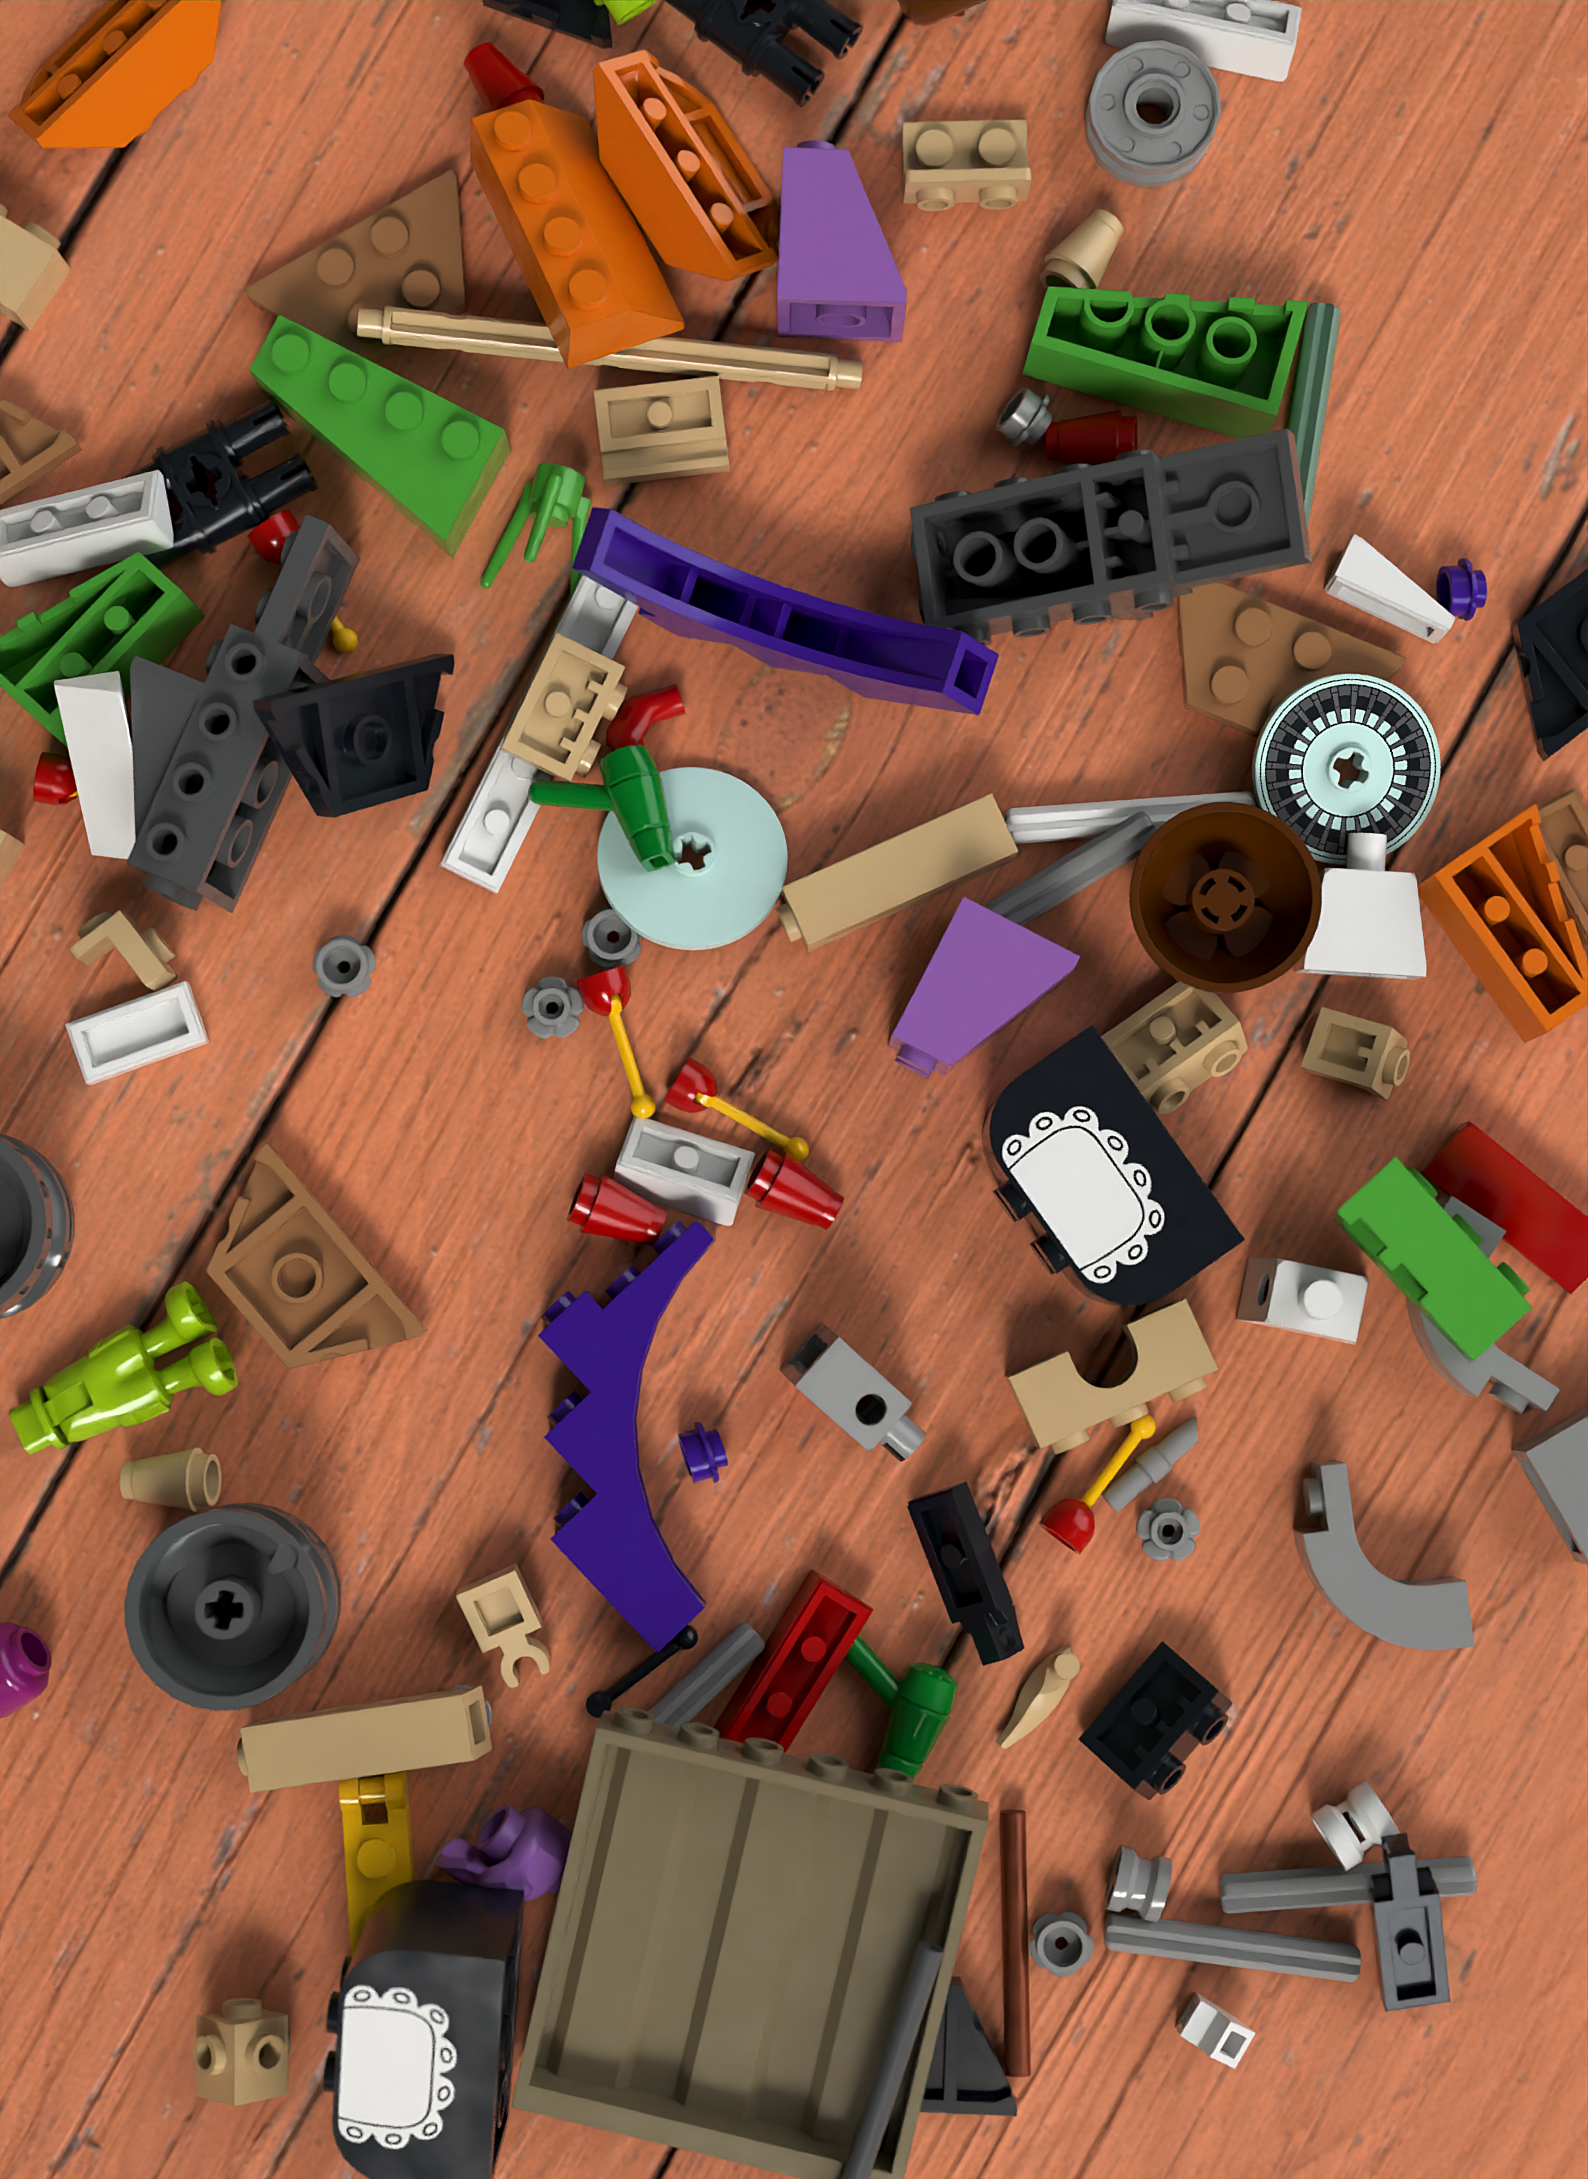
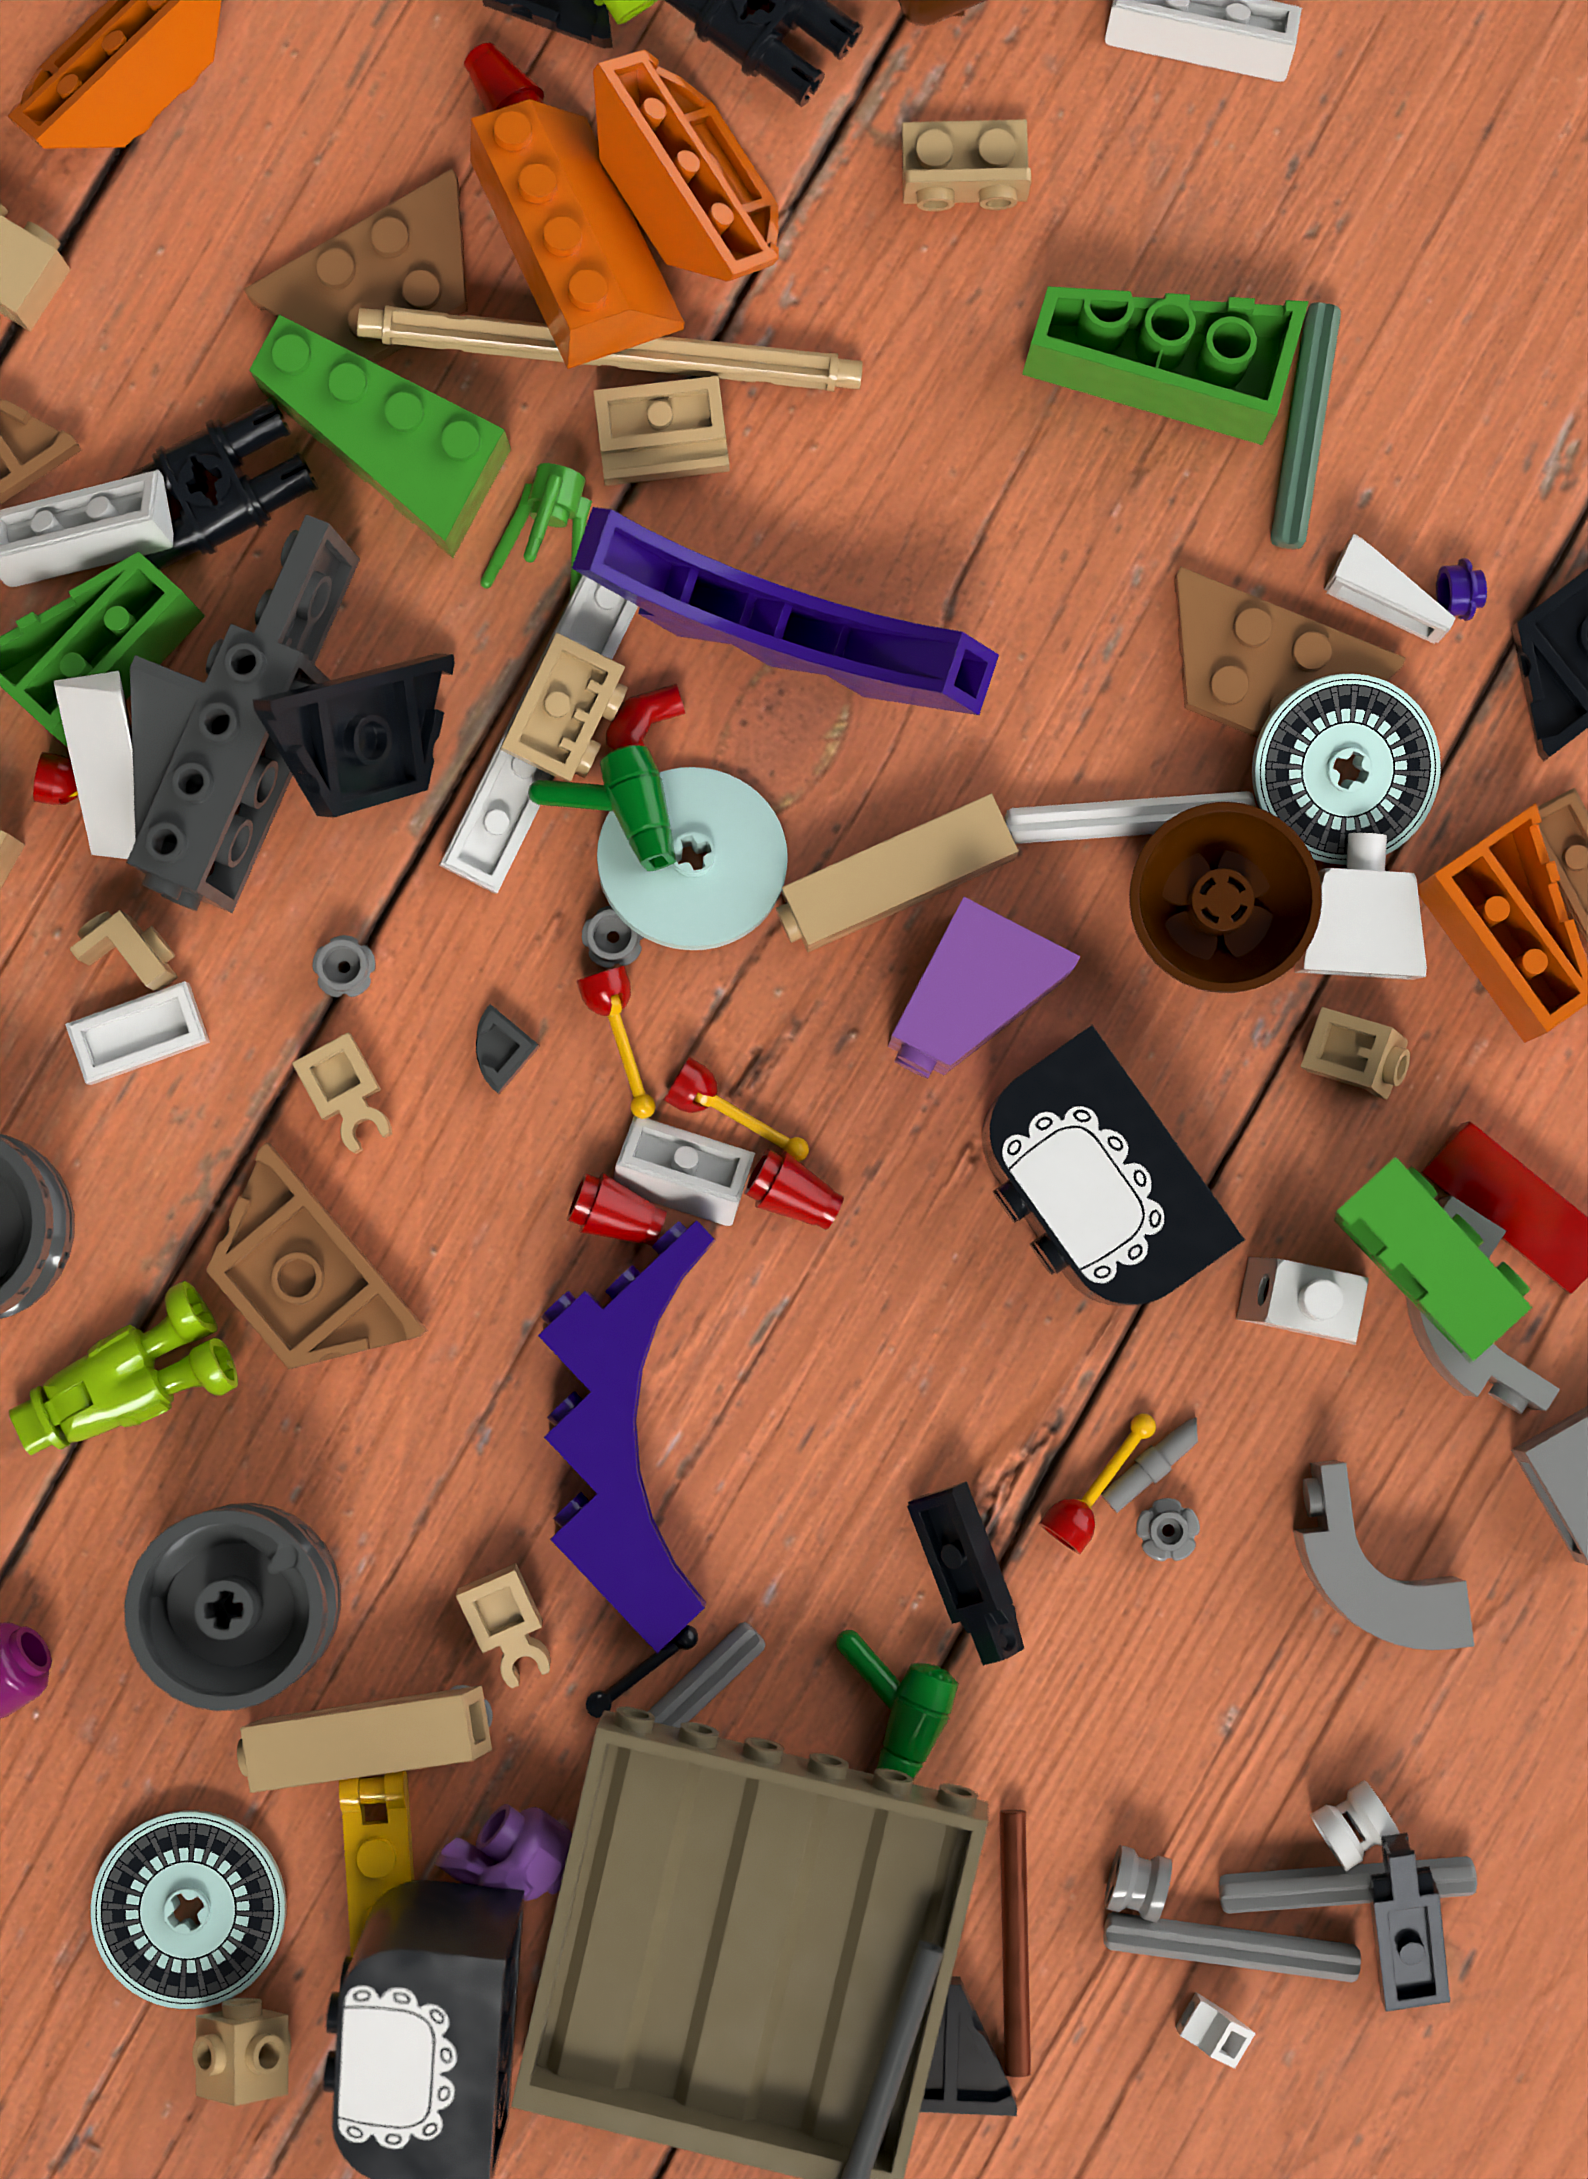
(173, 1480): tan cone -> none
(177, 1960): none -> piece
(269, 541): red hinge -> none
(340, 1083): none -> tan plate
(501, 1048): none -> dark grey tile
(559, 1024): light grey plate -> none
(702, 1453): dark purple plate -> none
(795, 1663): red slope -> none
(833, 254): medium lavender slope -> none
(838, 1378): light grey torso -> none
(1025, 418): light grey plate -> none
(1040, 1694): tan bar -> none
(1066, 1960): light grey plate -> none
(1075, 871): light grey axle -> none
(1083, 254): tan cone -> none
(1091, 438): red cone -> none
(1108, 537): dark grey wedge -> none
(1157, 76): light grey wheel -> none
(1157, 1723): black bracket -> none
(1165, 1358): tan arch -> none
(1177, 1044): tan bracket -> none

